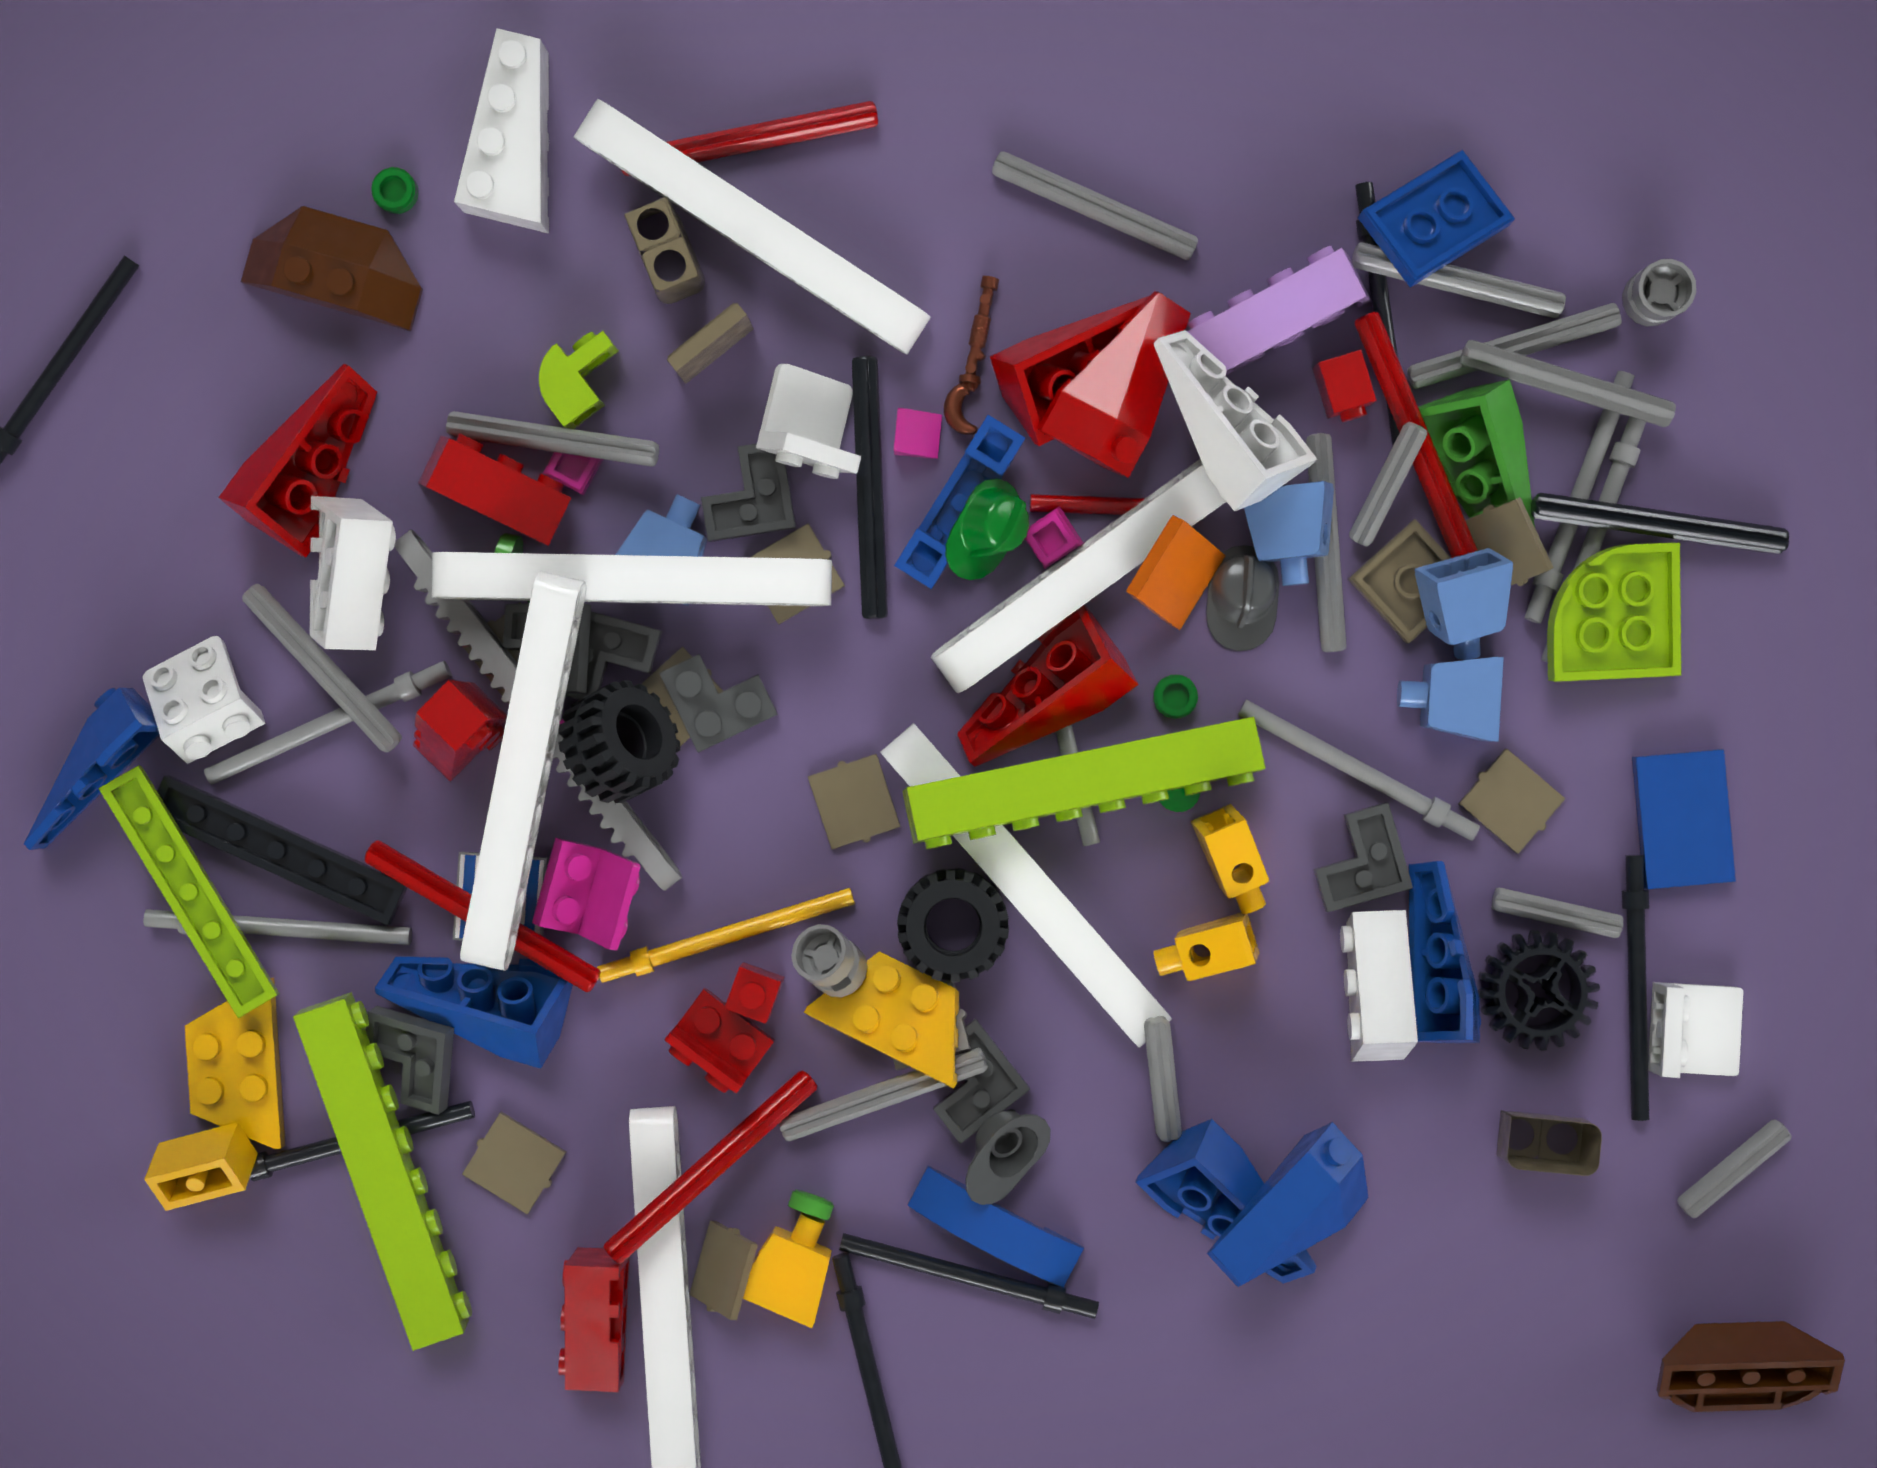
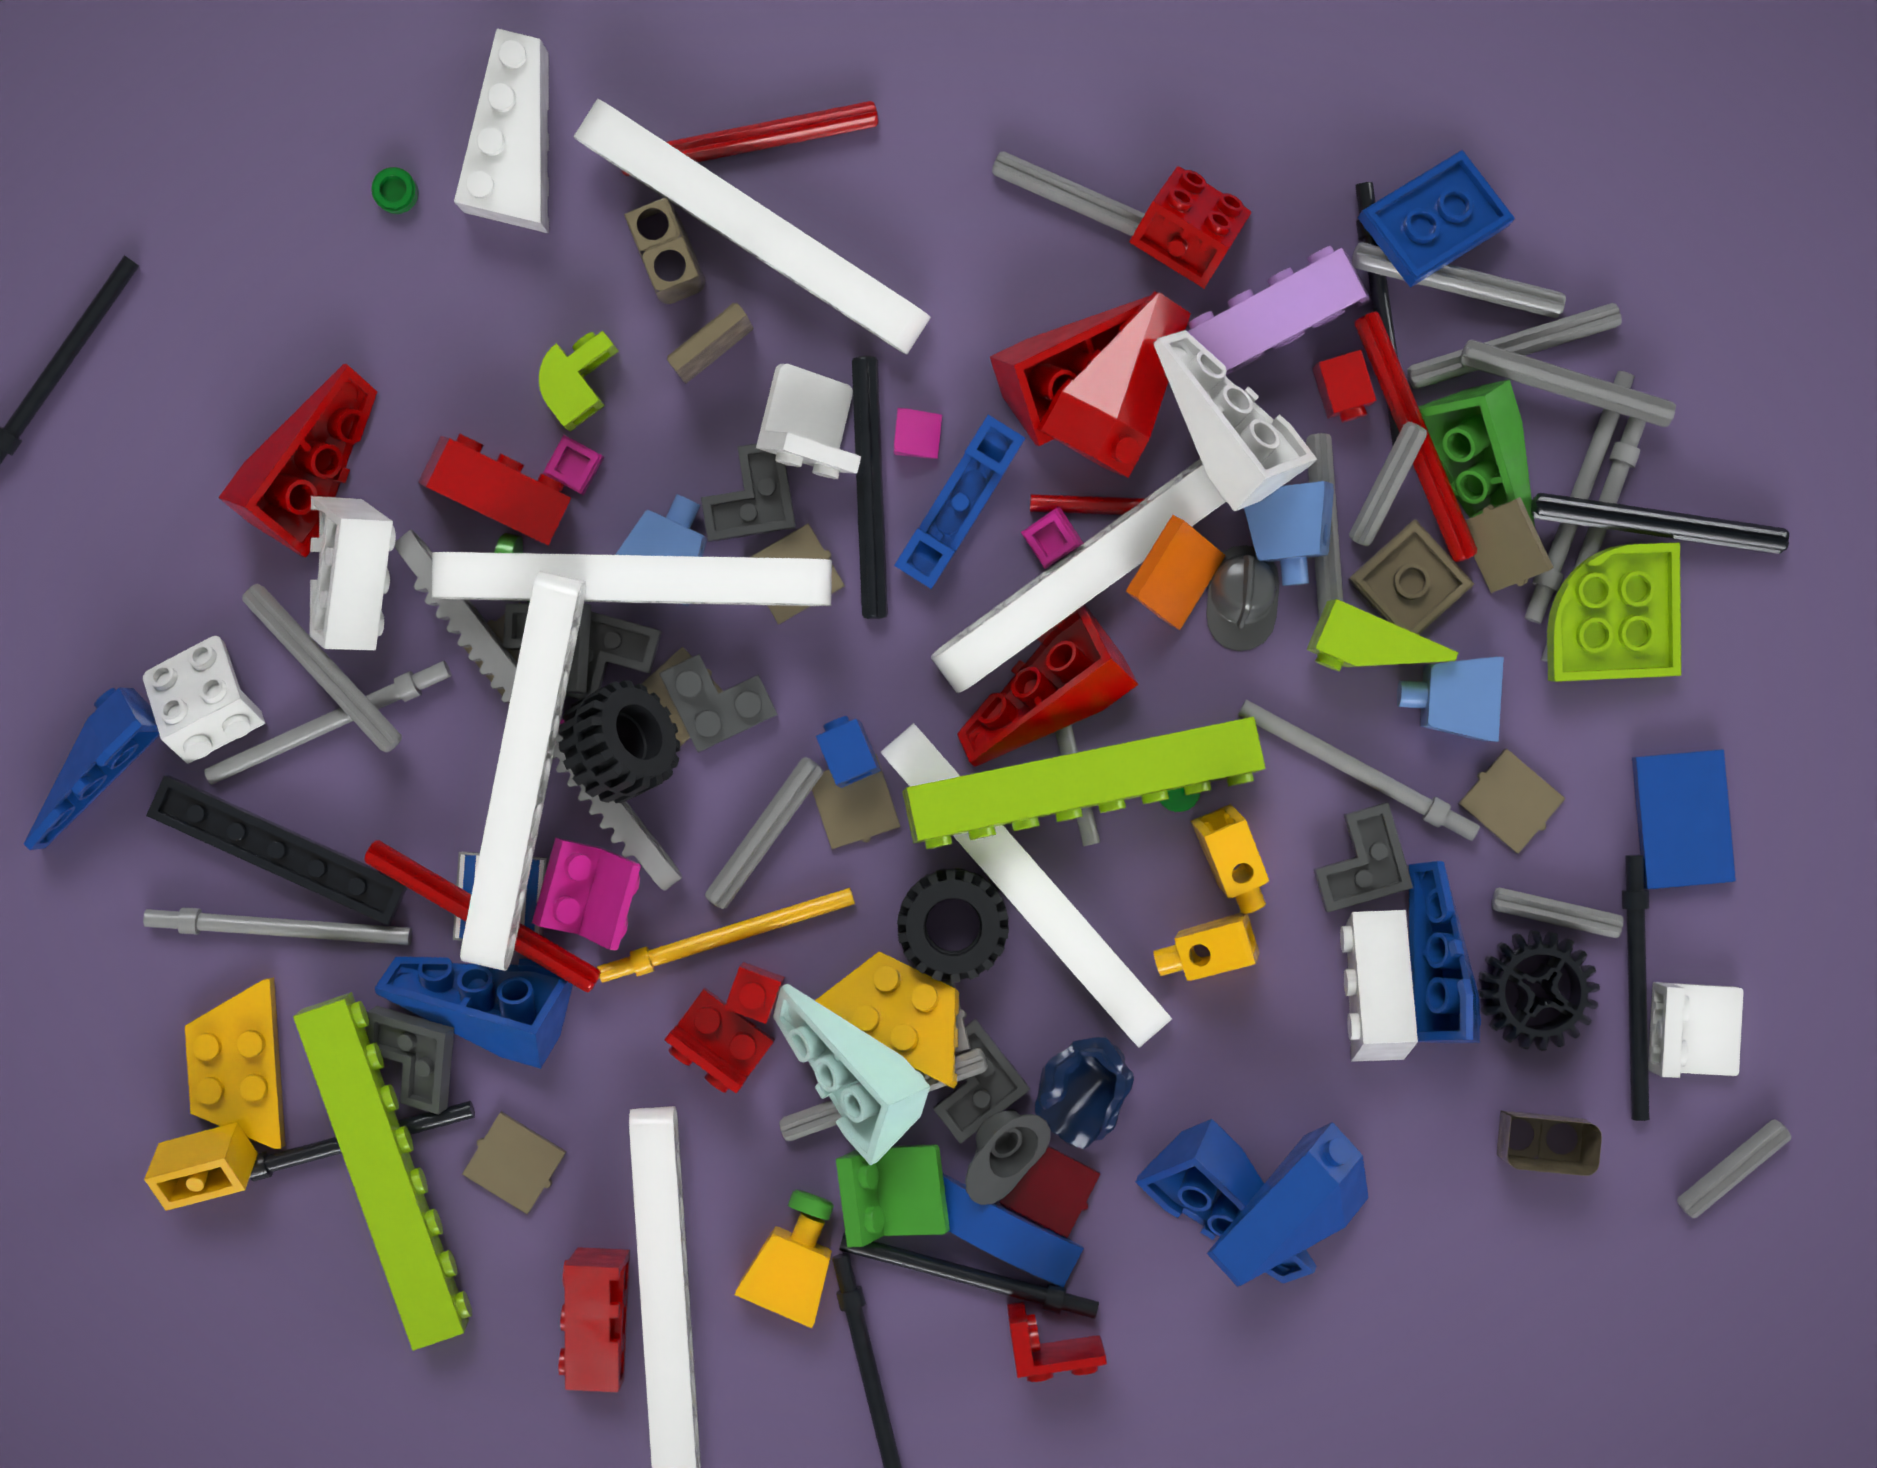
(189, 891): lime plate -> none
(335, 266): reddish brown wedge -> none
(457, 726): red wedge -> none
(553, 438): light grey axle -> none
(710, 1167): red axle -> none
(723, 1270): dark tan piece -> none
(764, 833): none -> light grey axle
(829, 960): light grey wheel -> none
(847, 751): none -> blue brick
(864, 1078): none -> light aqua wedge
(894, 1196): none -> bright green bracket
(969, 380): copper piece -> none
(986, 529): green piece -> none
(1042, 1360): none -> red bracket
(1053, 1191): none -> dark red piece
(1084, 1091): none -> dark blue hair
(1163, 1078): light grey axle -> none
(1175, 696): green tile -> none
(1190, 226): none -> red bracket
(1359, 639): none -> lime slope
(1466, 598): medium blue torso -> none
(1659, 292): light grey wheel -> none
(1747, 1367): reddish brown wedge -> none

